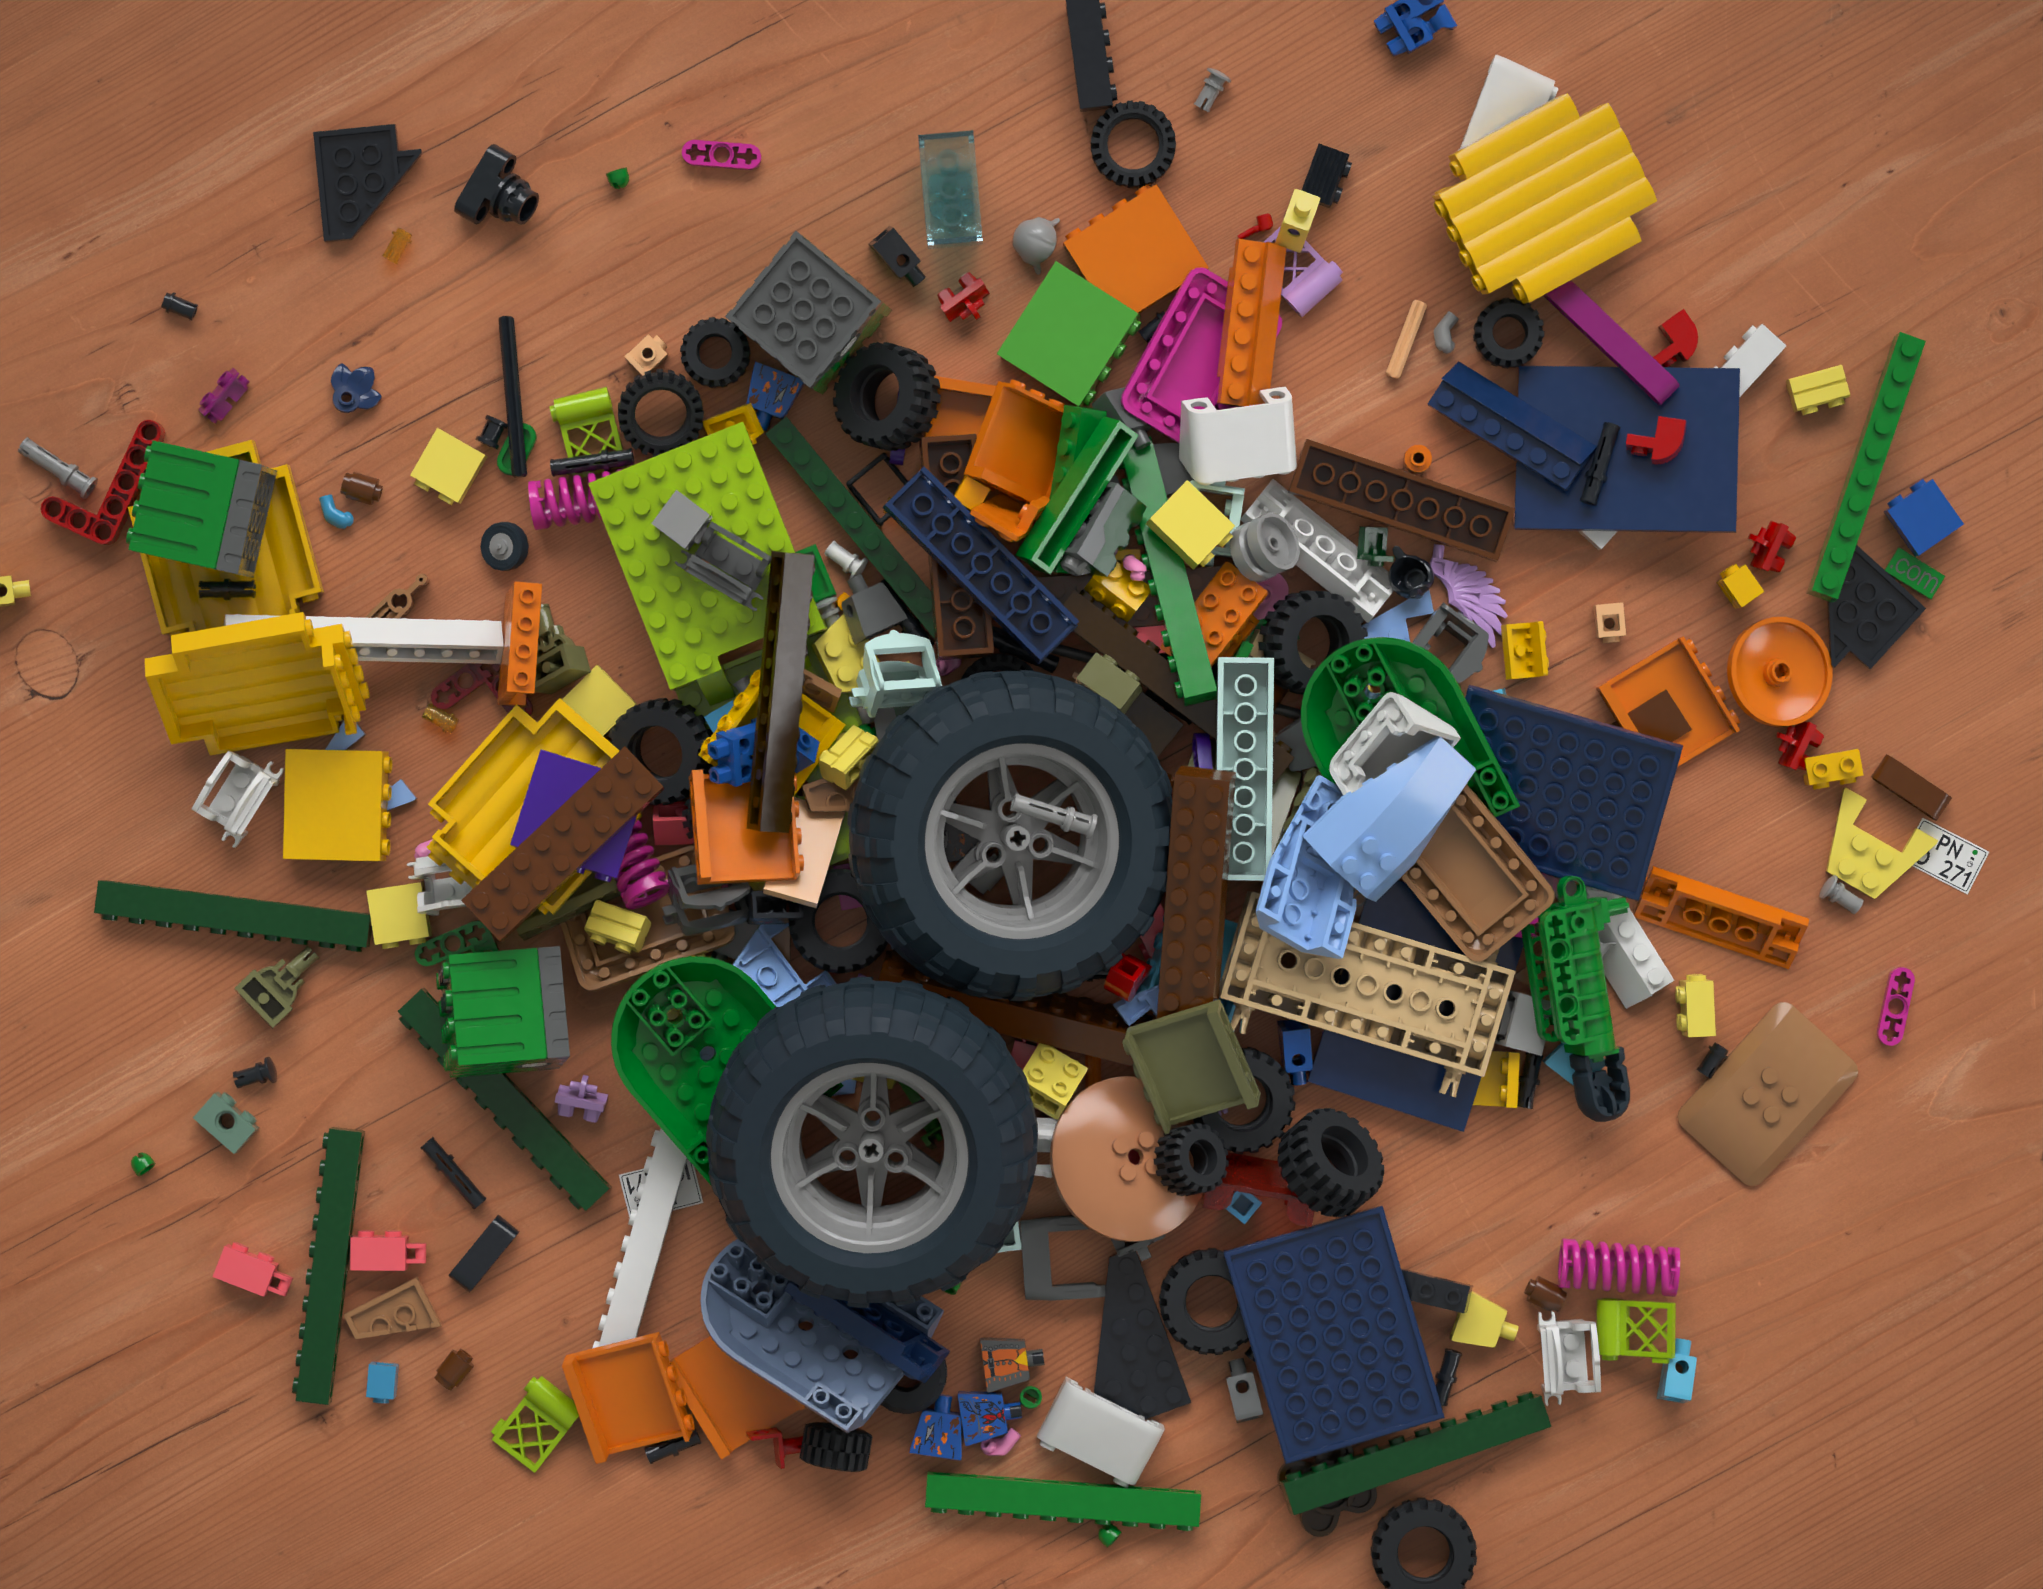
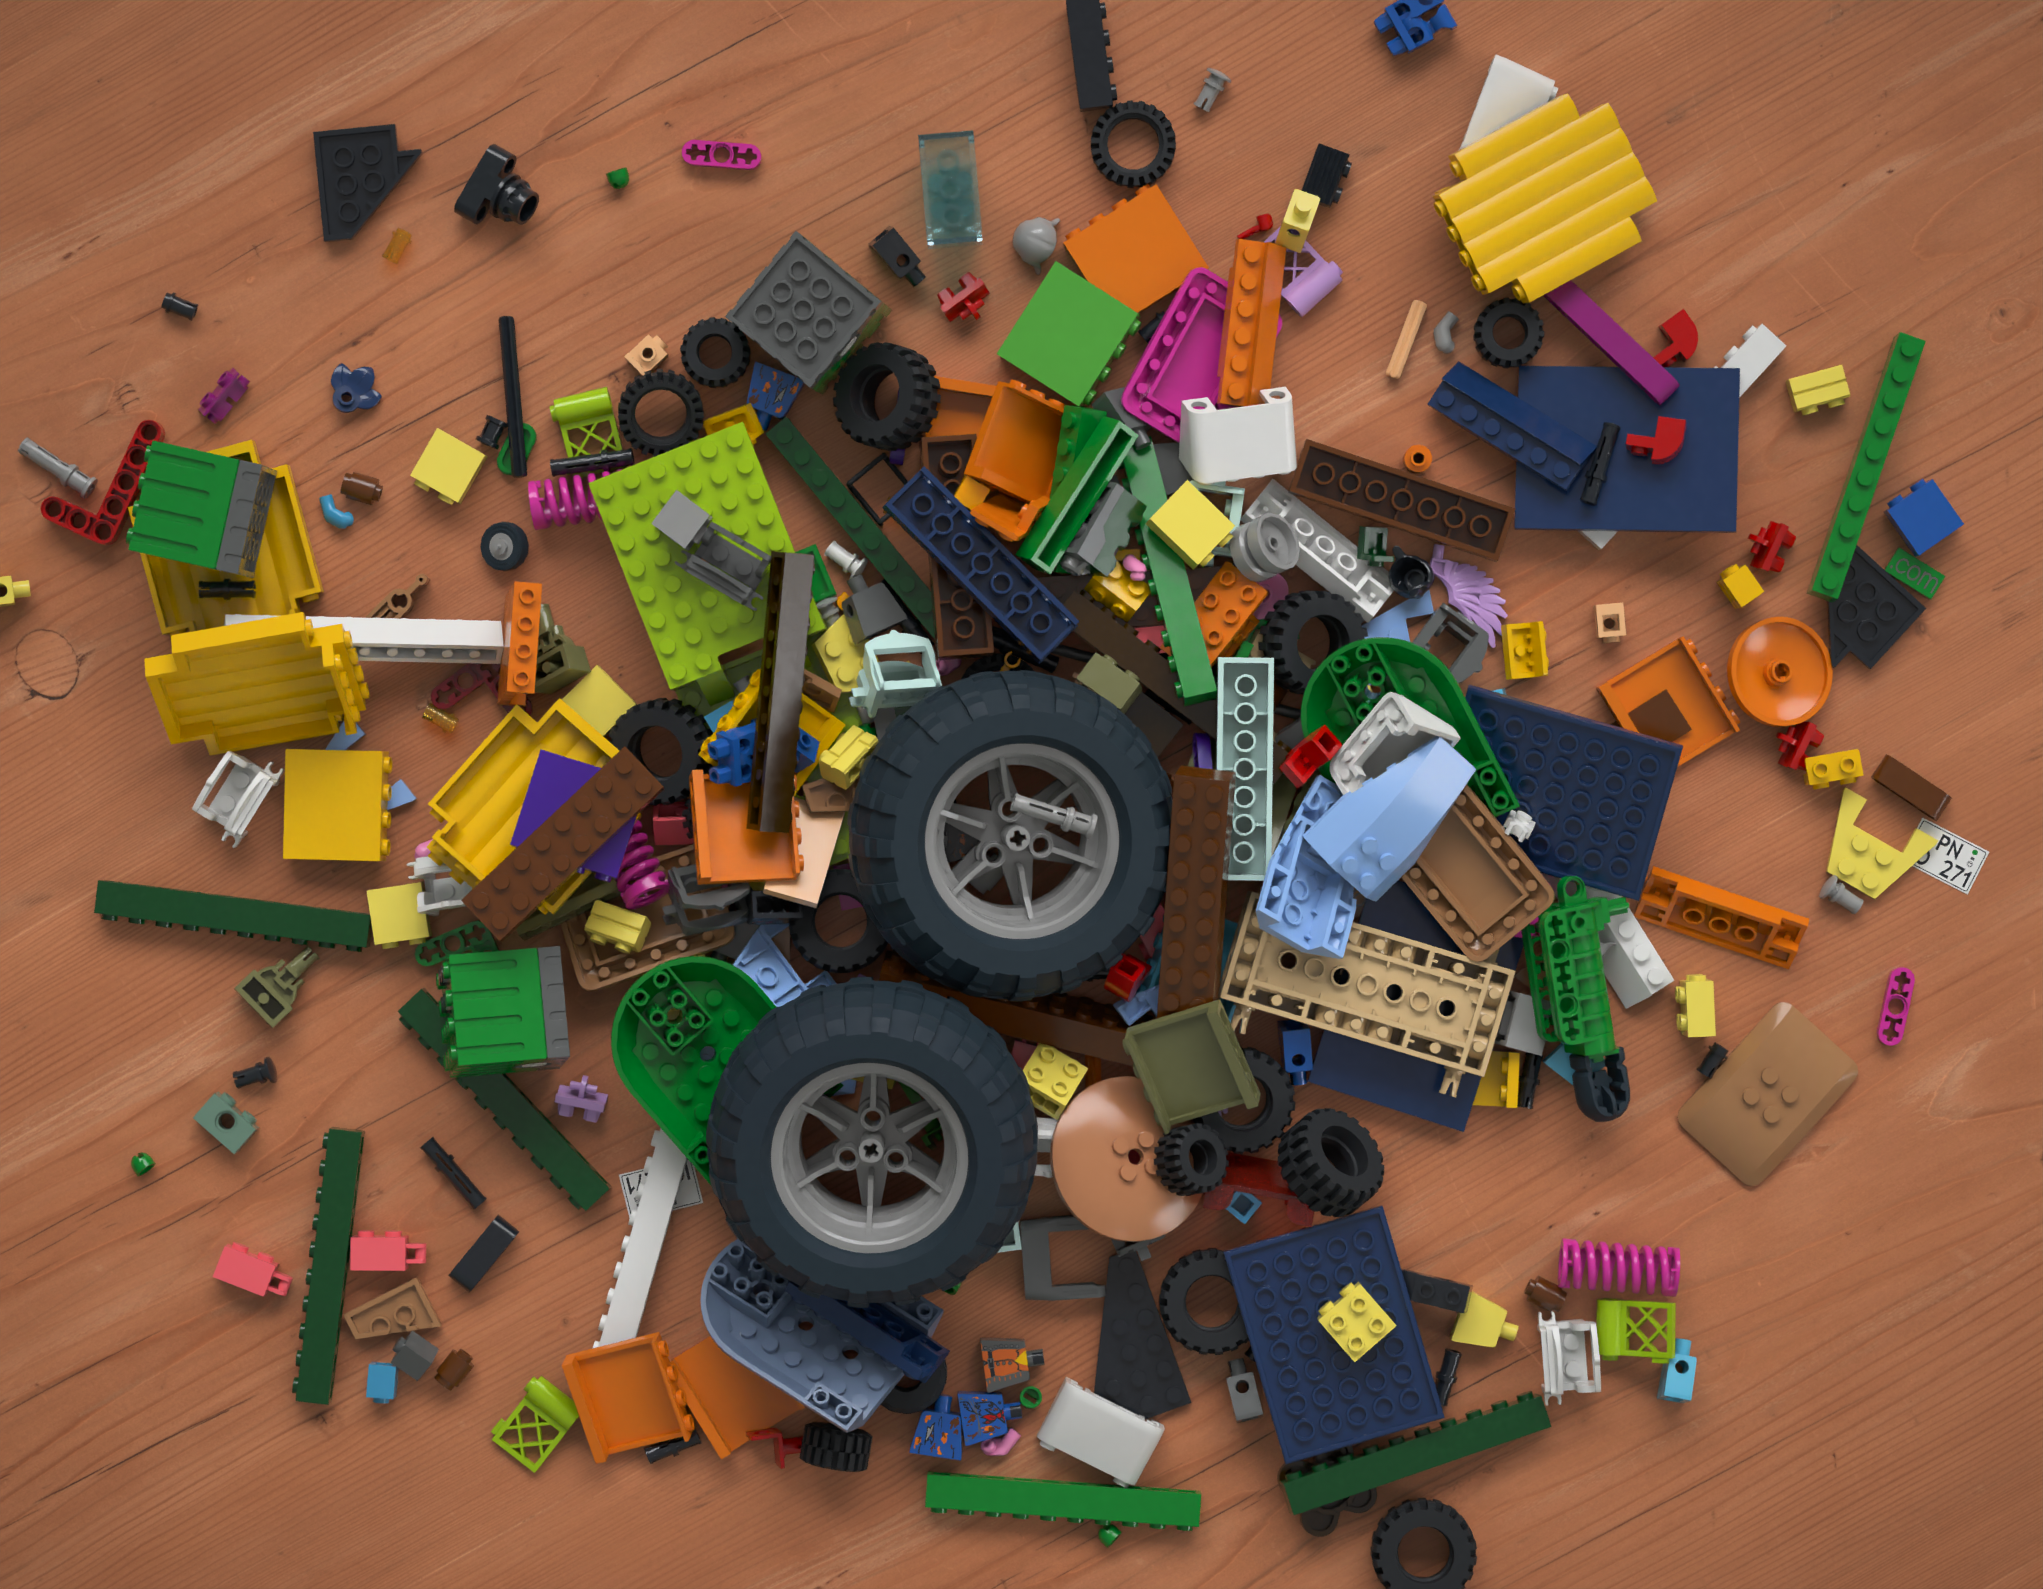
(413, 1355): none -> dark grey brick
(1006, 667): none -> light orange hand
(1309, 755): none -> red brick
(1355, 1320): none -> light yellow brick
(1519, 824): none -> white plate

